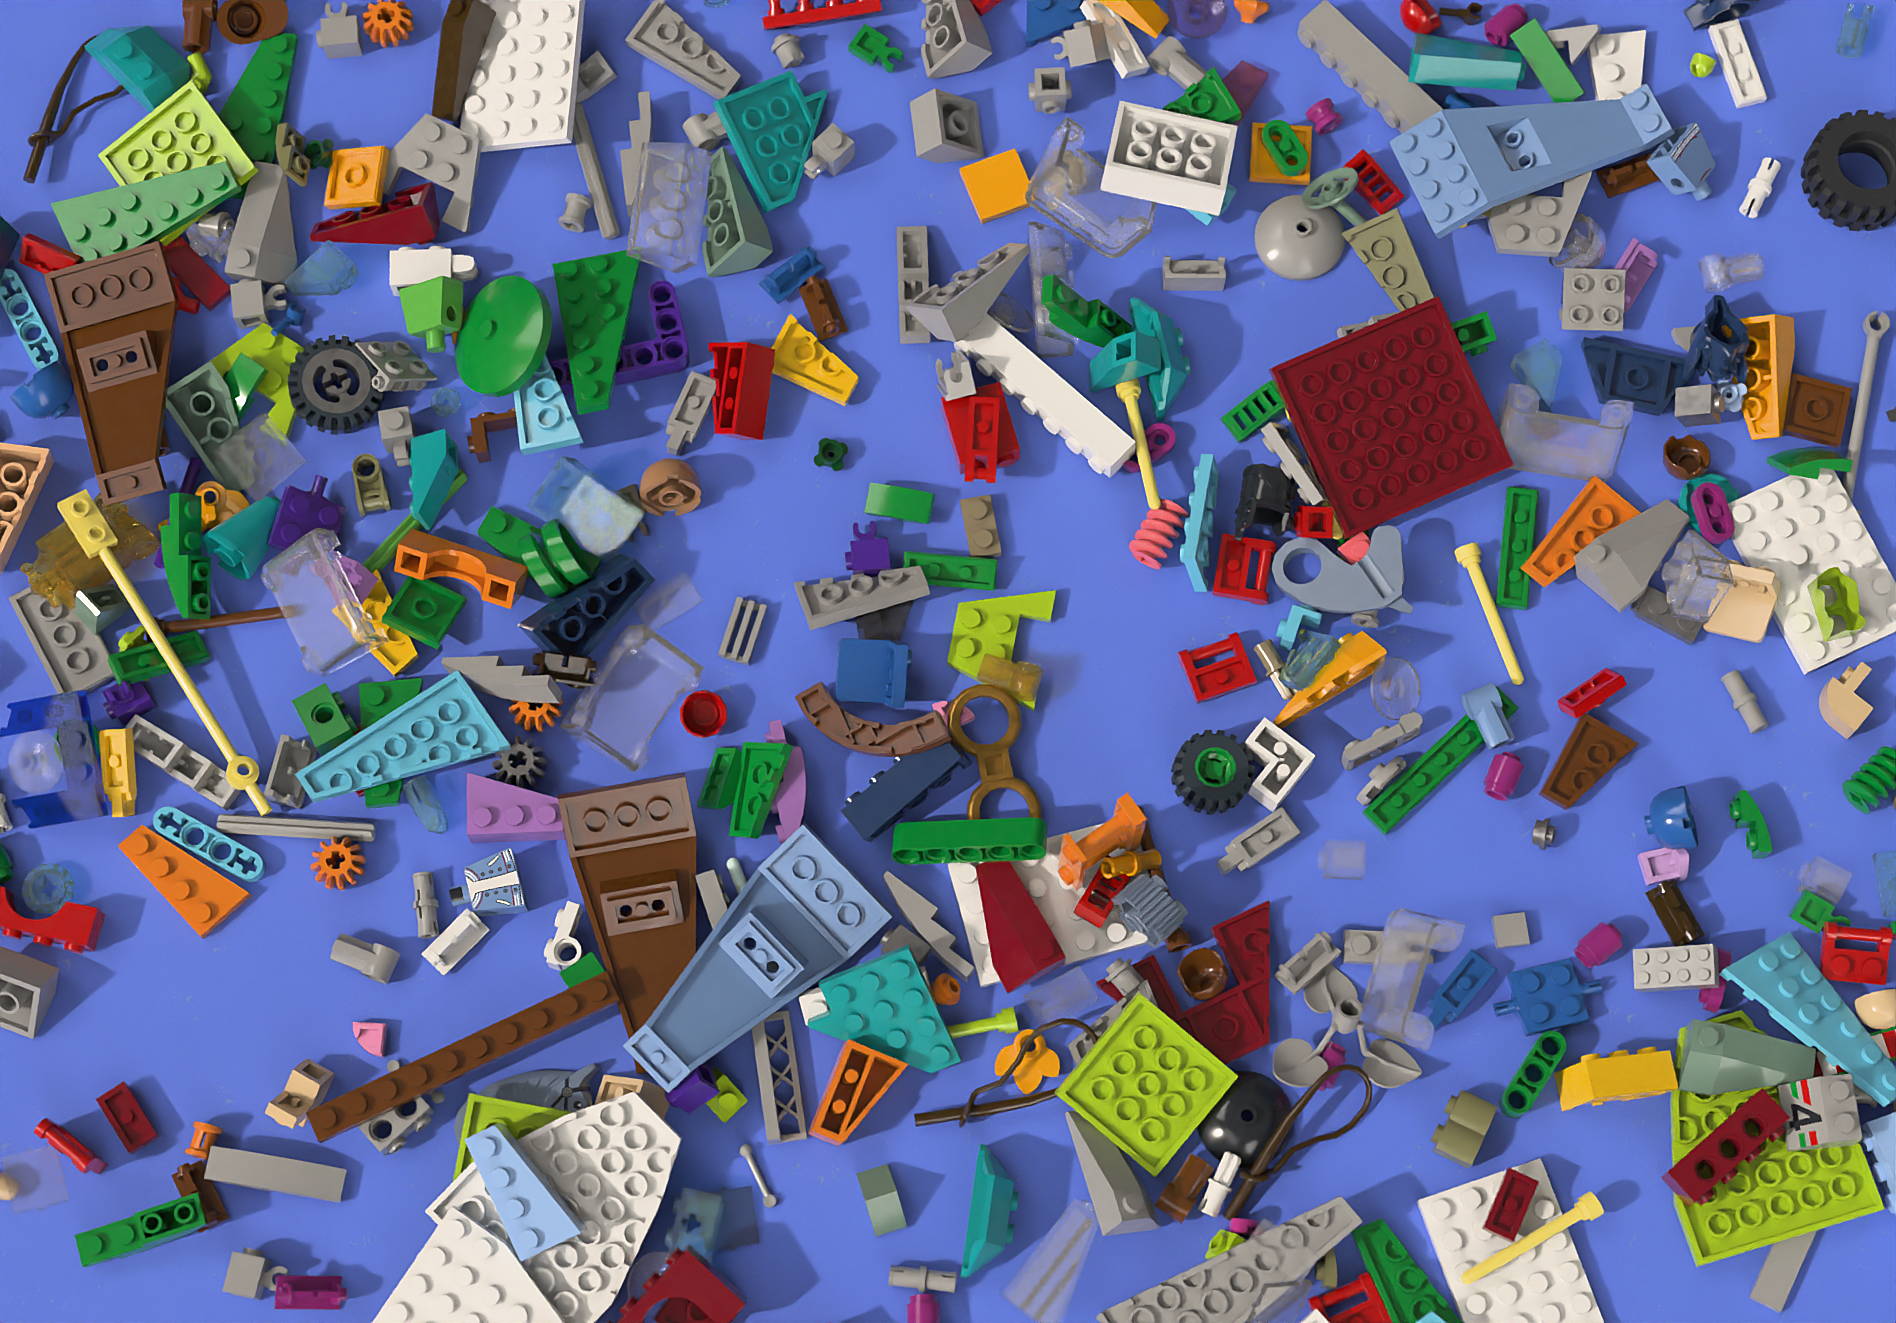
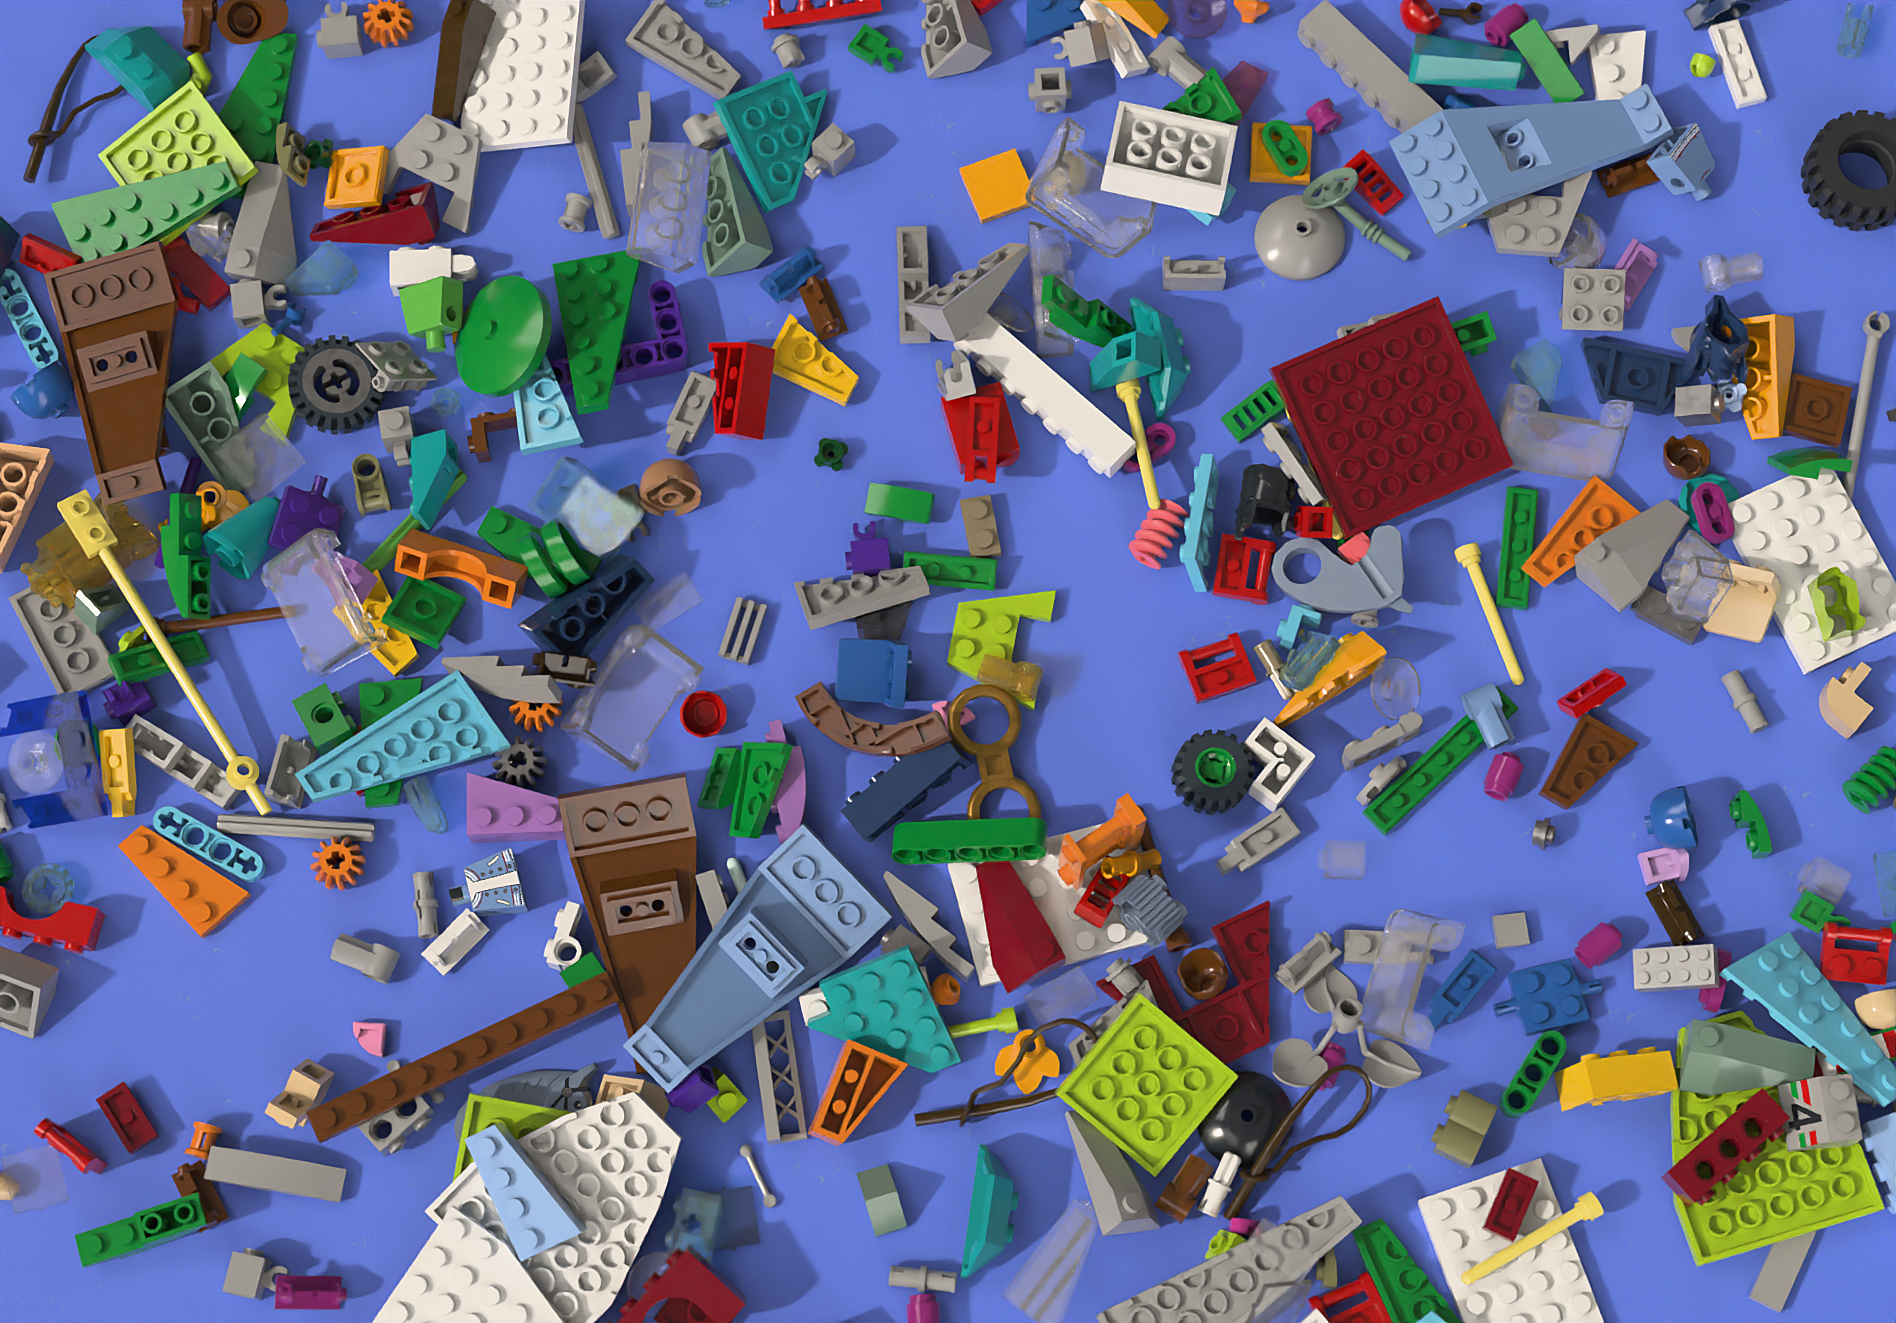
(946, 127): light grey slope -> none
(1392, 258): olive wing -> none
(1760, 187): white pin -> none

